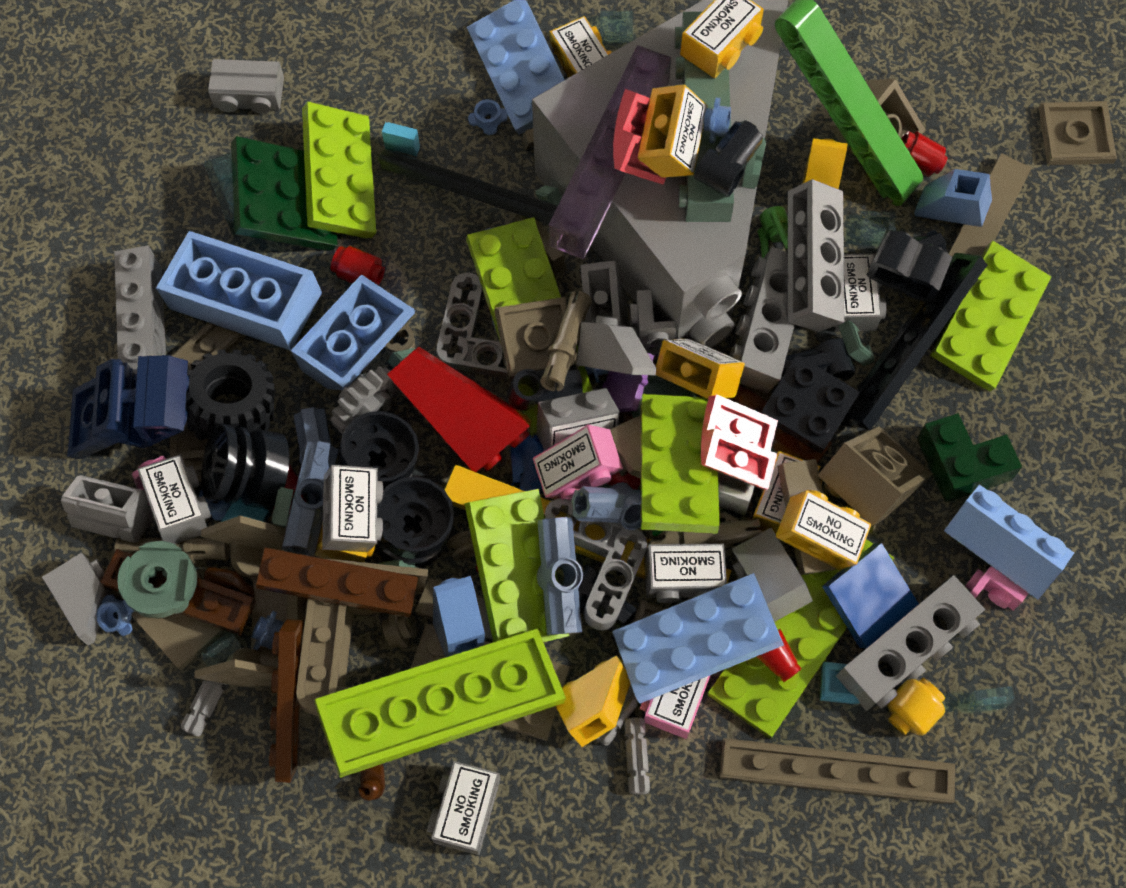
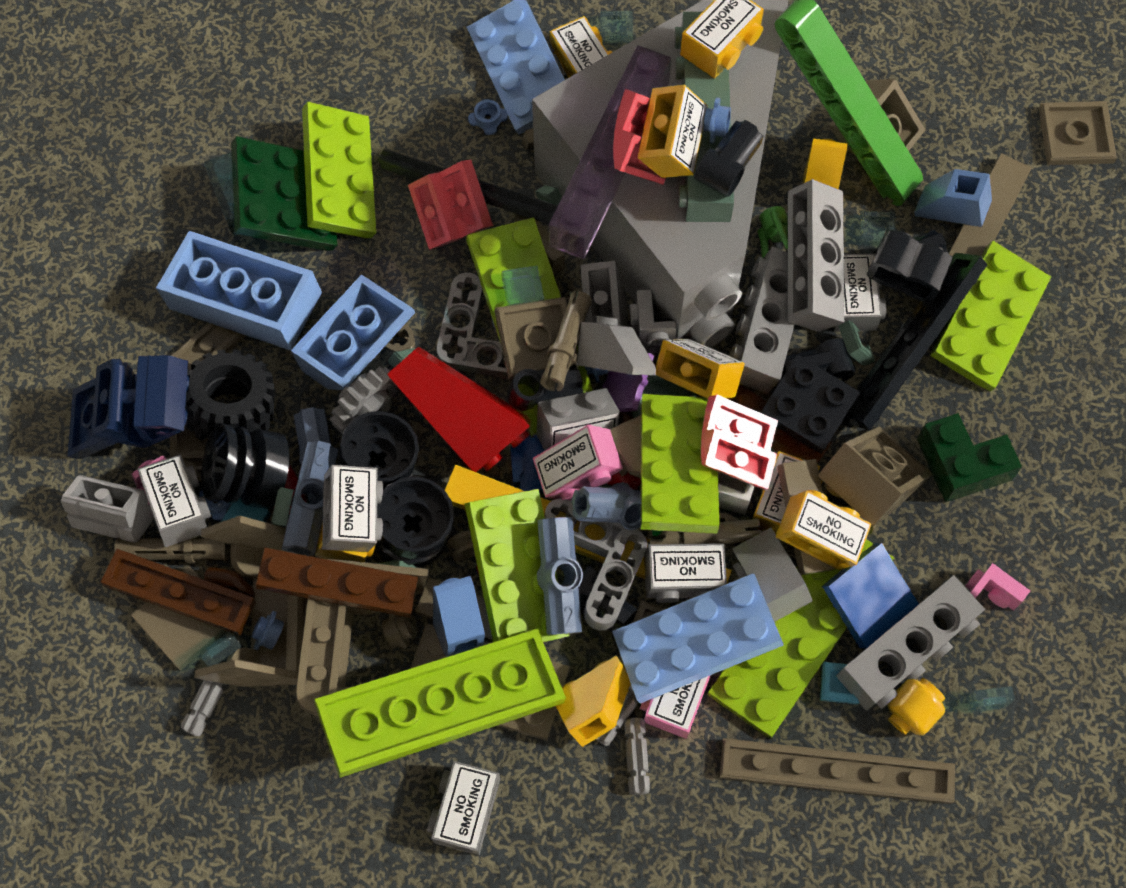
(79, 594): light grey slope -> none
(108, 613): medium blue plate -> none
(138, 305): light grey brick -> none
(172, 595): sand green plate -> none
(246, 85): light grey brick -> none
(285, 717): reddish brown plate -> none
(352, 262): red brick -> none
(372, 783): reddish brown arm -> none
(401, 139): medium azure tile -> none
(450, 204): none -> coral slope
(522, 285): none -> clear light blue tile
(753, 167): sand green tile -> none
(781, 660): red cone -> none
(926, 153): red brick -> none
(1009, 541): light blue slope -> none

